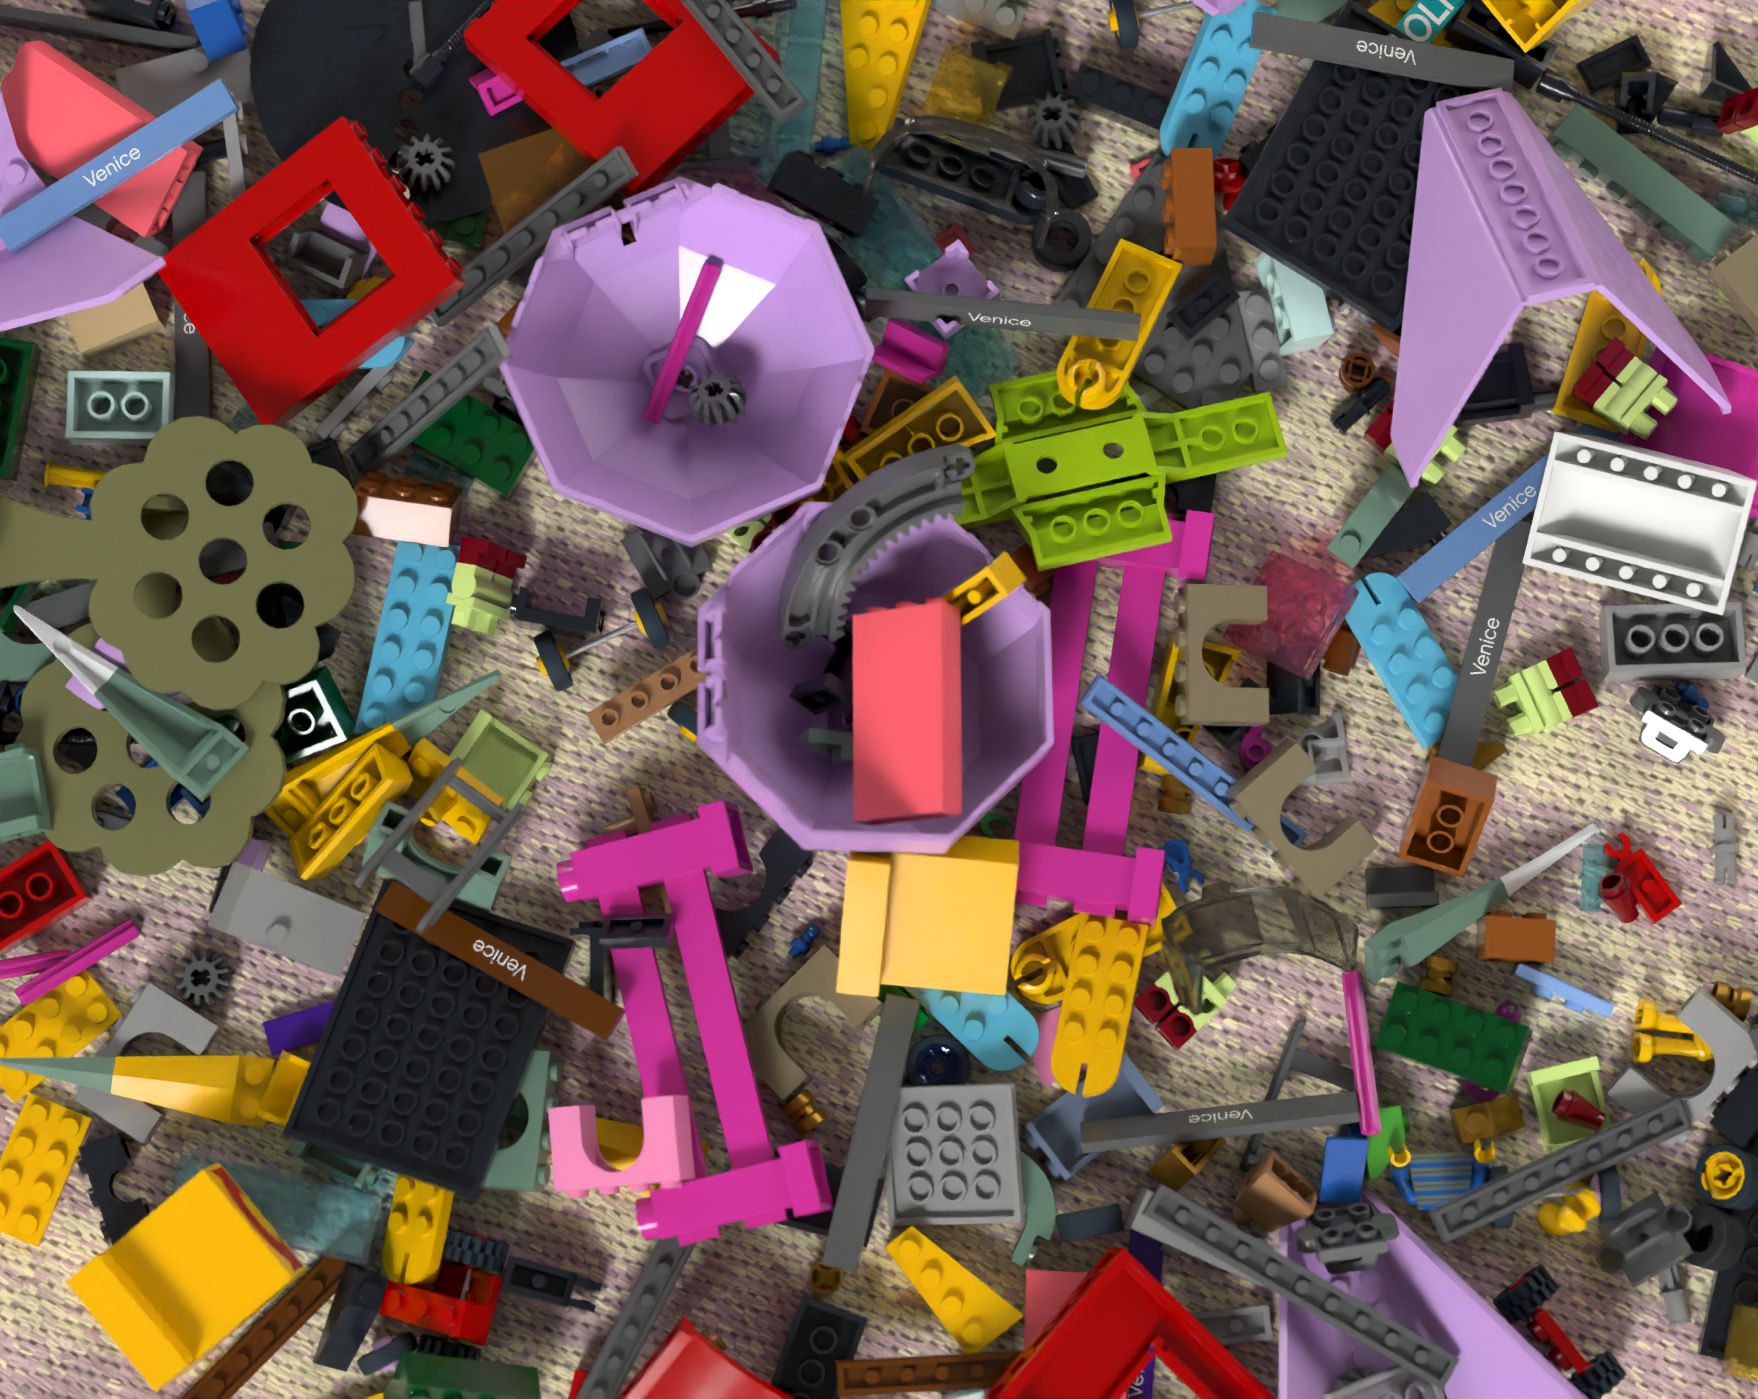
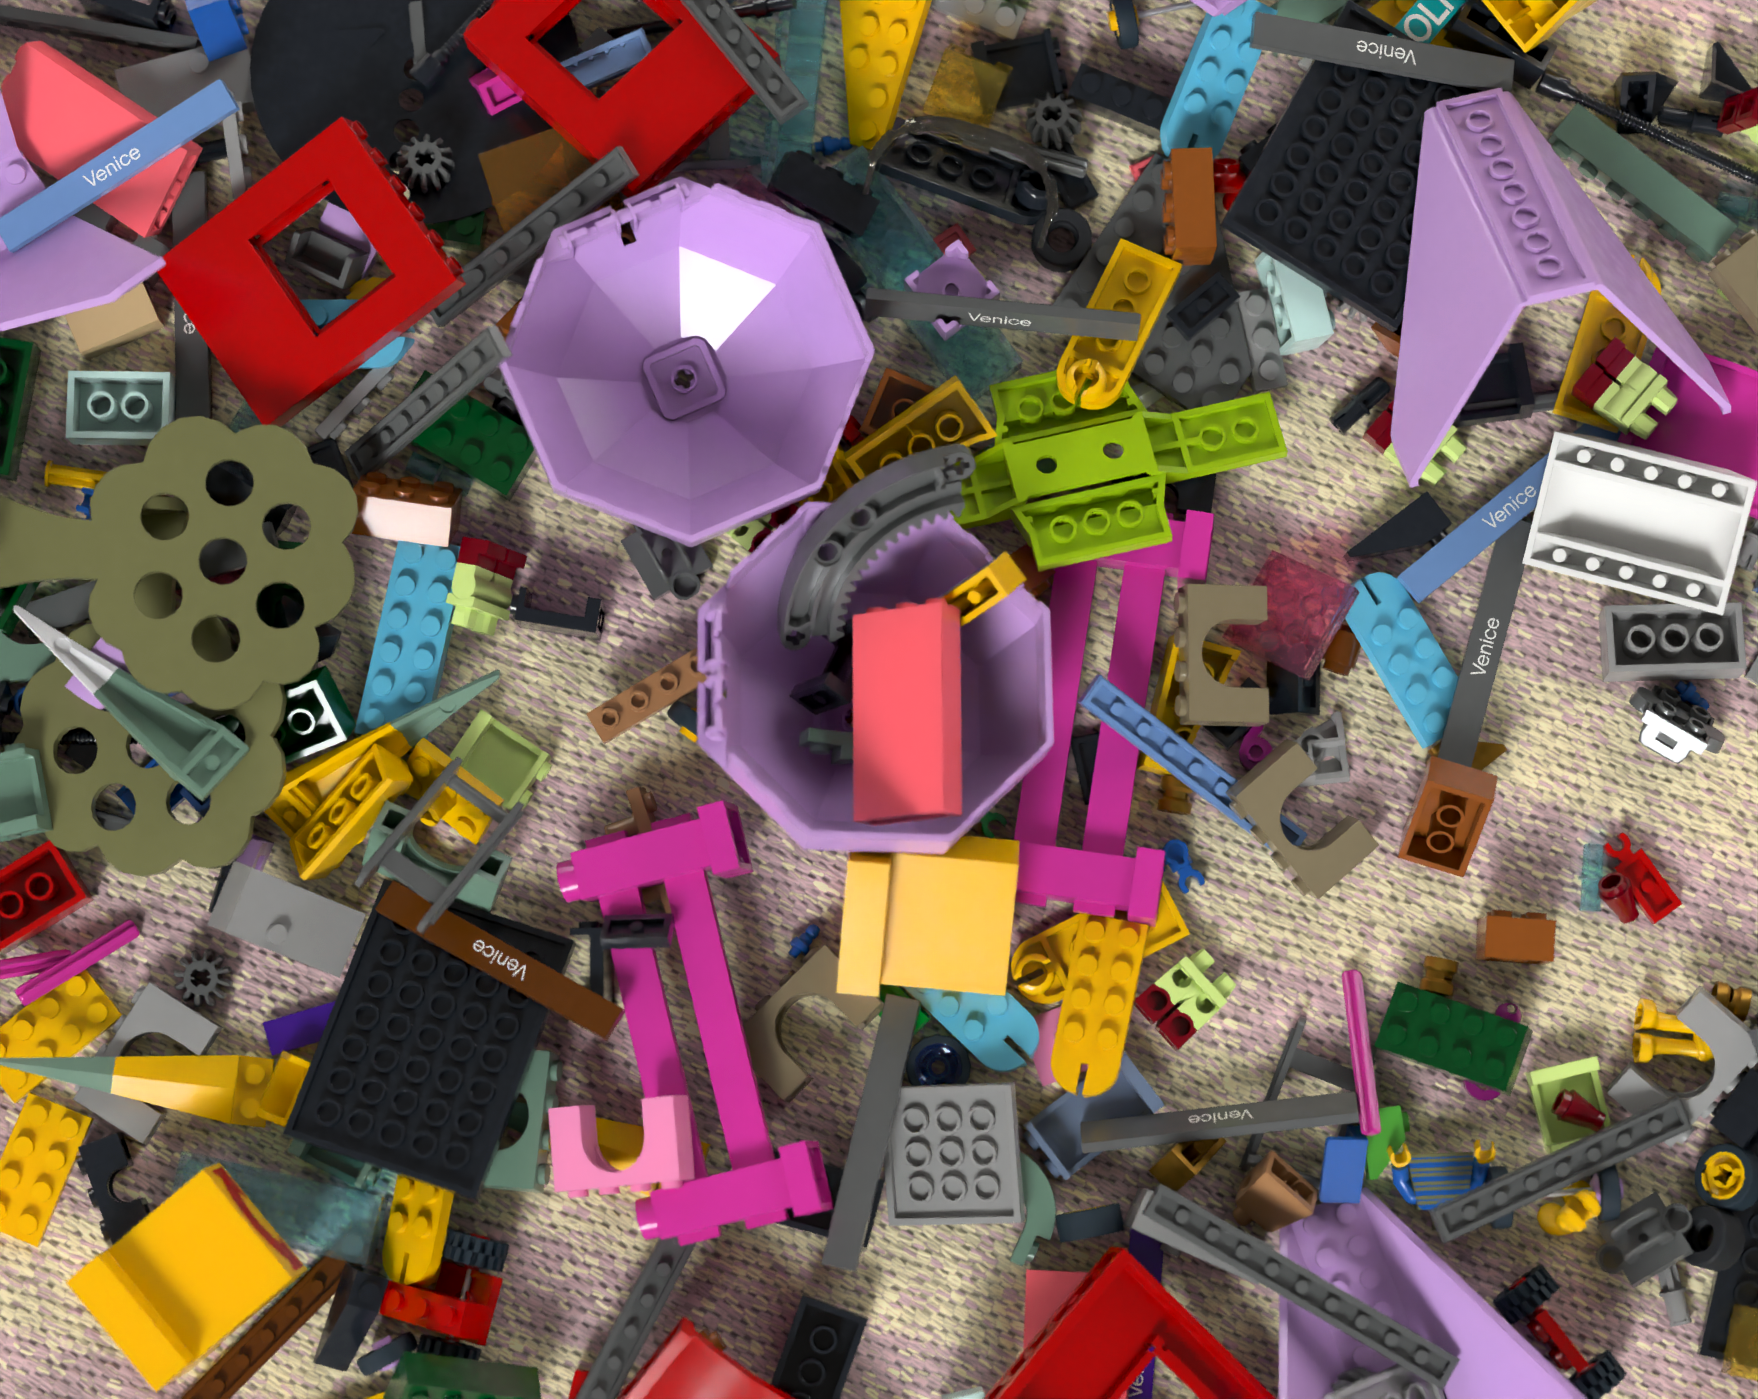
(545, 1284): black hinge -> none
(555, 662): black axle -> none
(681, 343): dark pink axle -> none
(717, 400): dark grey gear -> none
(782, 862): black arch -> none
(804, 1104): pearl gold wheel -> none
(825, 1280): pearl gold wheel -> none
(911, 351): dark pink panel -> none
(922, 1373): reddish brown tile -> none
(958, 1298): yellow wedge -> none
(1237, 1324): light grey plate -> none
(1247, 924): clear smoke piece -> none
(1345, 1235): dark grey piece -> none
(1354, 377): reddish brown wheel -> none
(1371, 516): sand green arch -> none
(1400, 888): dark grey panel -> none
(1419, 935): sand green plate -> none
(1487, 1119): pearl gold slope -> none
(1534, 696): yellowish green hips -> none
(1574, 997): light blue plate -> none
(1606, 66): black tile -> none
(1725, 849): light grey pin -> none

